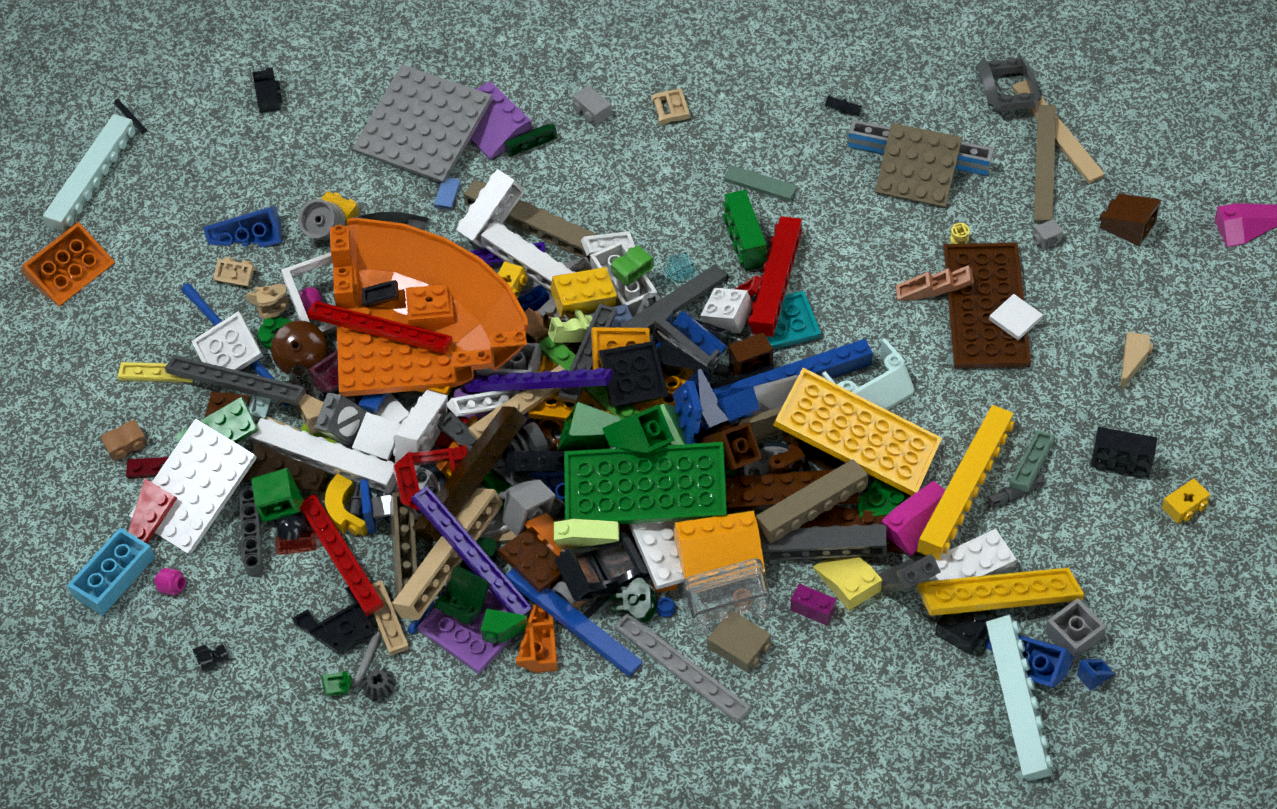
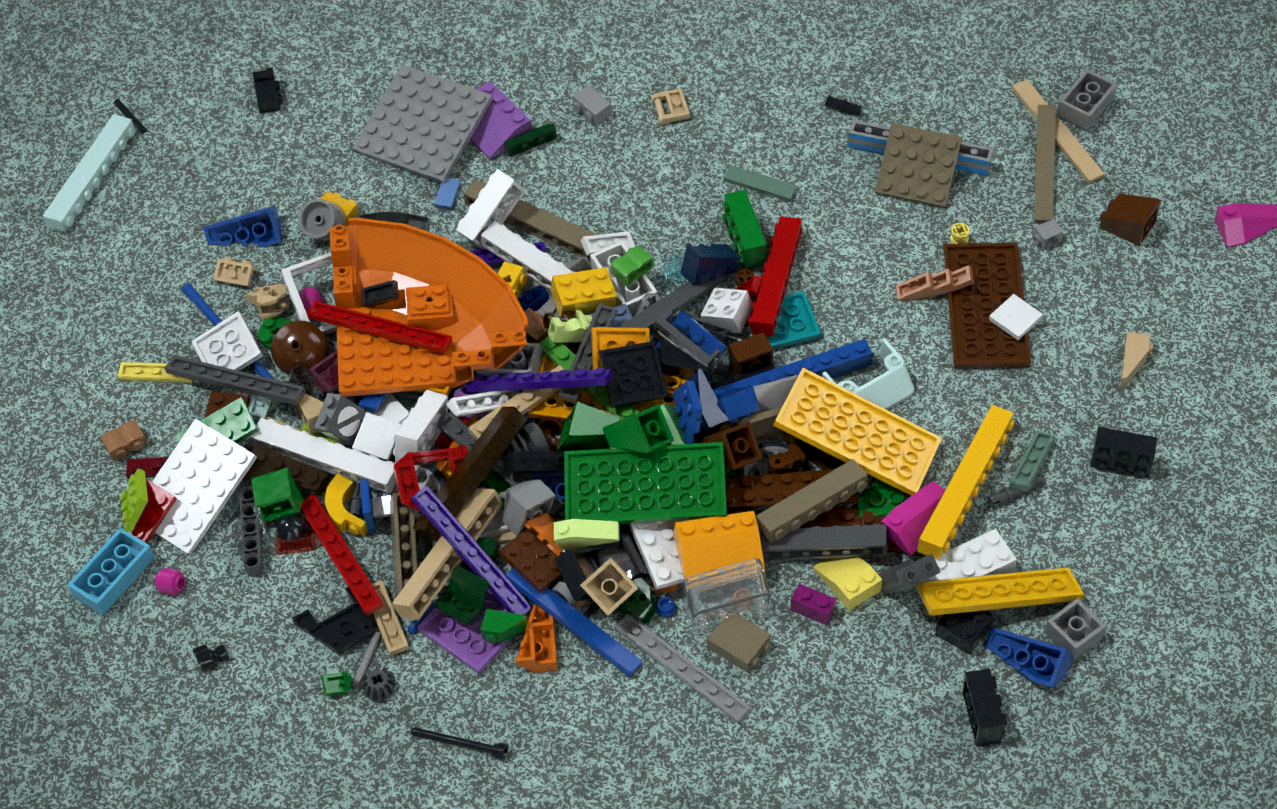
(67, 264): orange slope -> none
(134, 500): none -> lime plate
(268, 540): none -> clear hinge
(496, 750): none -> black piece
(609, 586): none -> tan slope
(708, 262): none -> dark blue wedge
(743, 275): none -> reddish brown wheel
(983, 707): none -> black brick
(1011, 65): dark grey wedge -> none
(1019, 699): light aqua brick -> none
(1086, 99): none -> light grey brick
(1094, 672): blue slope -> none
(1186, 501): yellow brick -> none

